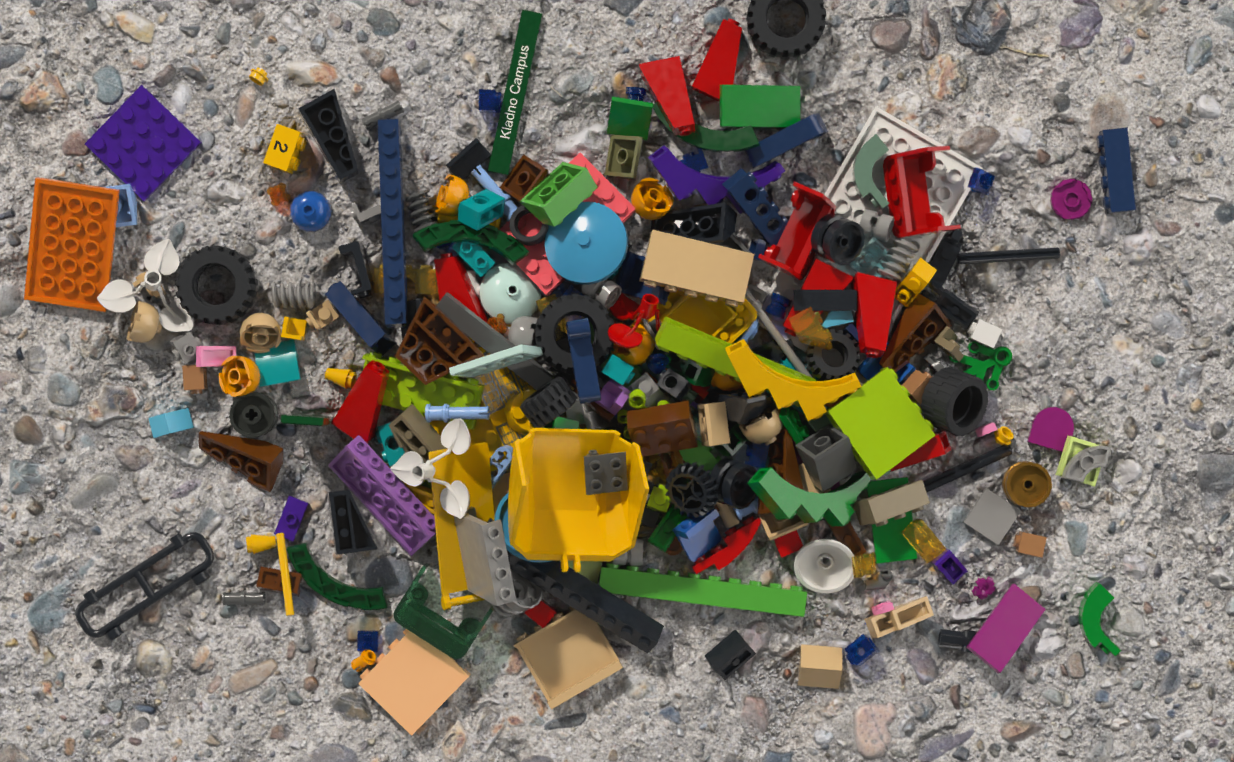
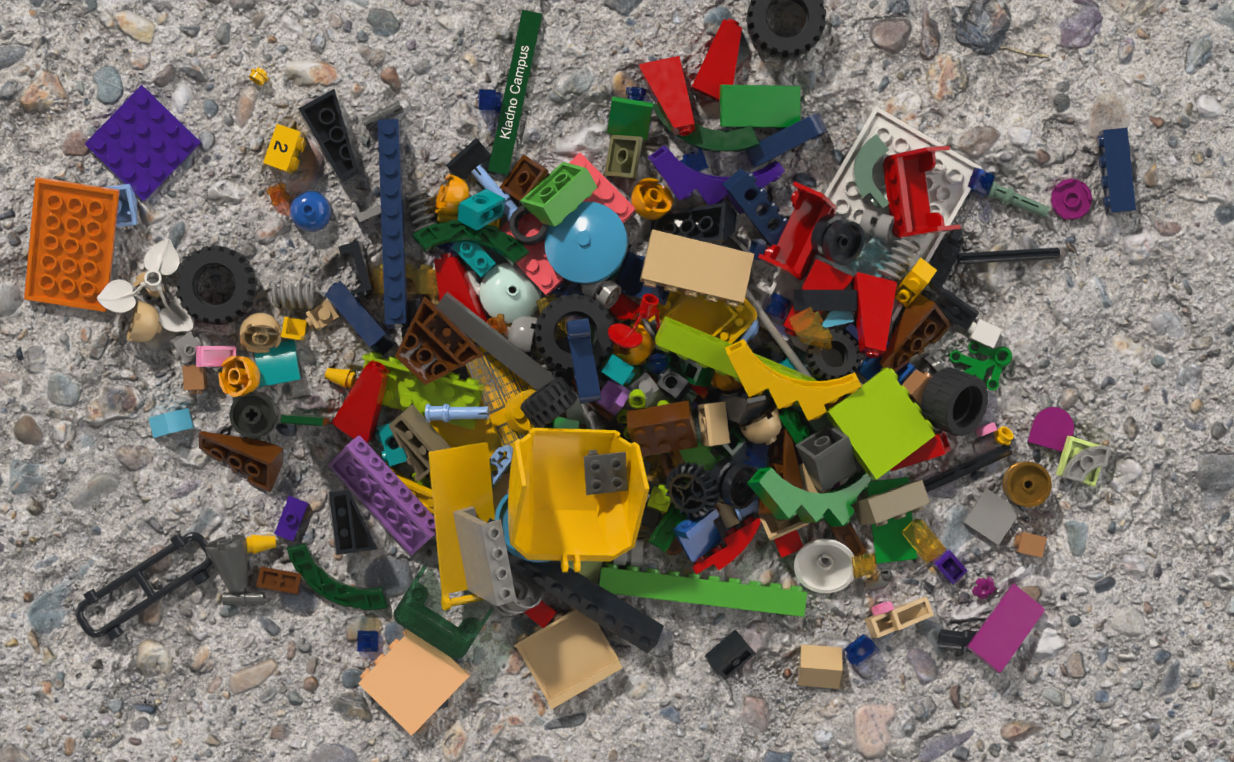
(230, 561): none -> dark grey cone
(285, 574): yellow bar -> none
(366, 658): light orange pin -> none
(413, 470): white plant -> none
(496, 361): light aqua tile -> none
(947, 343): dark tan bracket -> none
(1008, 196): none -> sand green pin
(1089, 618): green arch -> none

